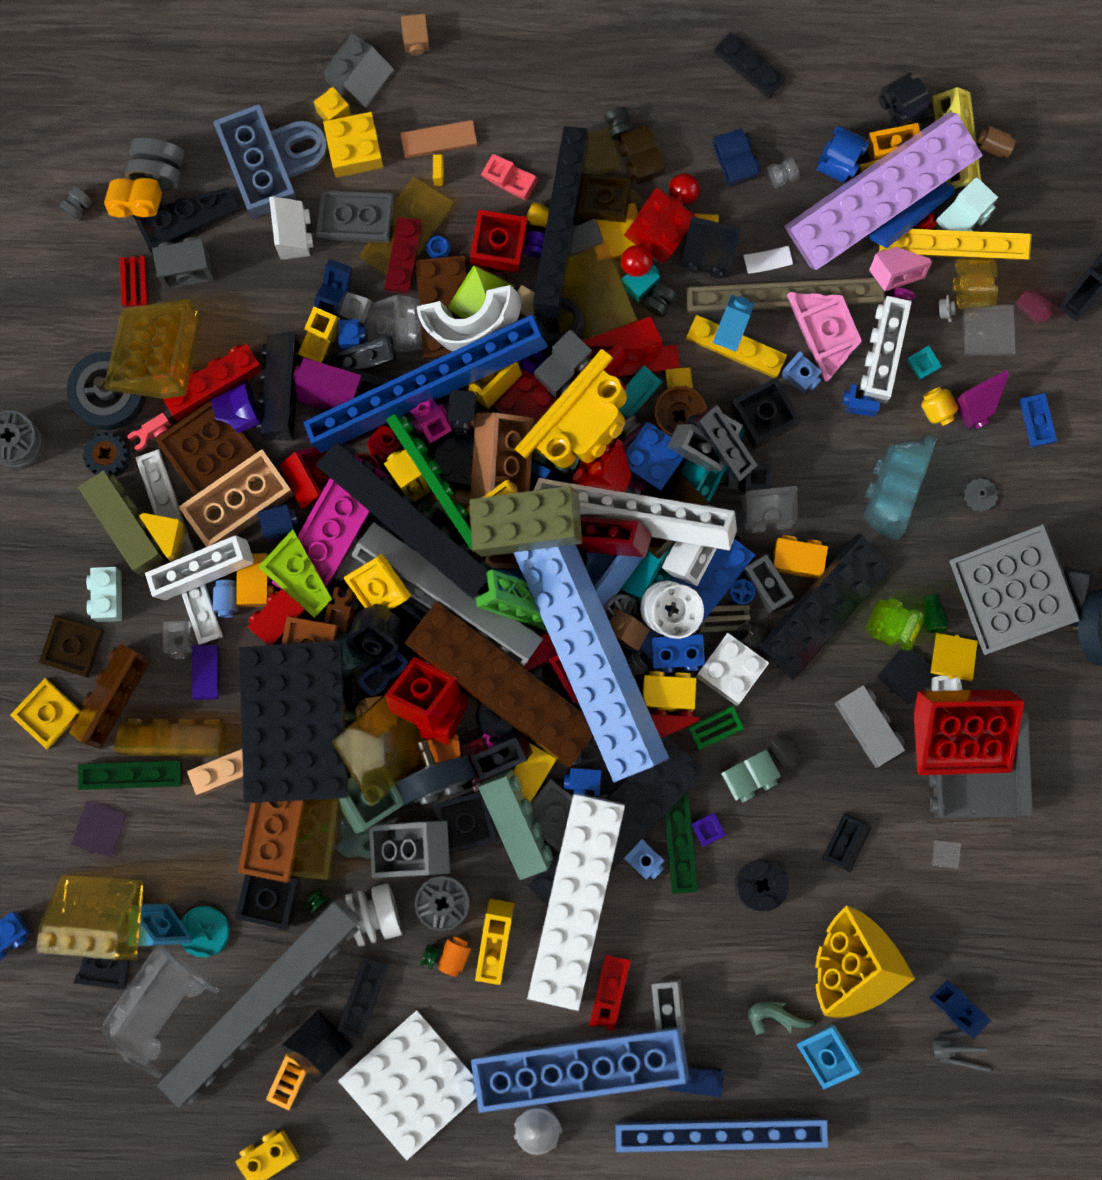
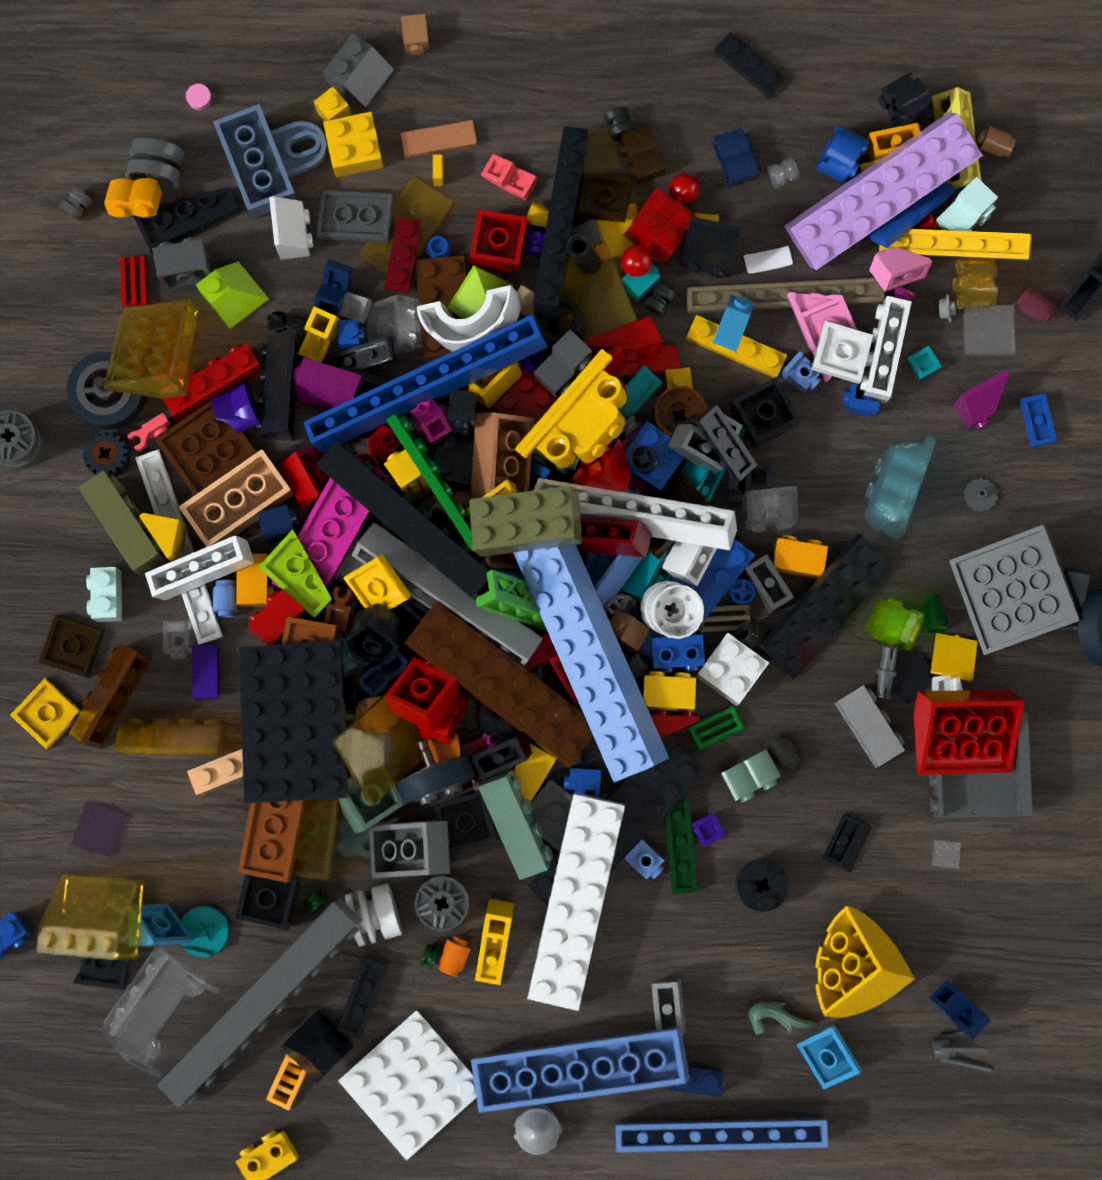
(129, 775): dark green plate -> none
(198, 96): none -> bright pink tile
(232, 293): none -> lime slope
(280, 322): none -> black plate
(584, 253): none -> black pin
(609, 991): red plate -> none
(643, 455): none -> black wheel
(842, 352): none -> white plate
(886, 672): none -> dark grey pin
(939, 406): yellow head -> none

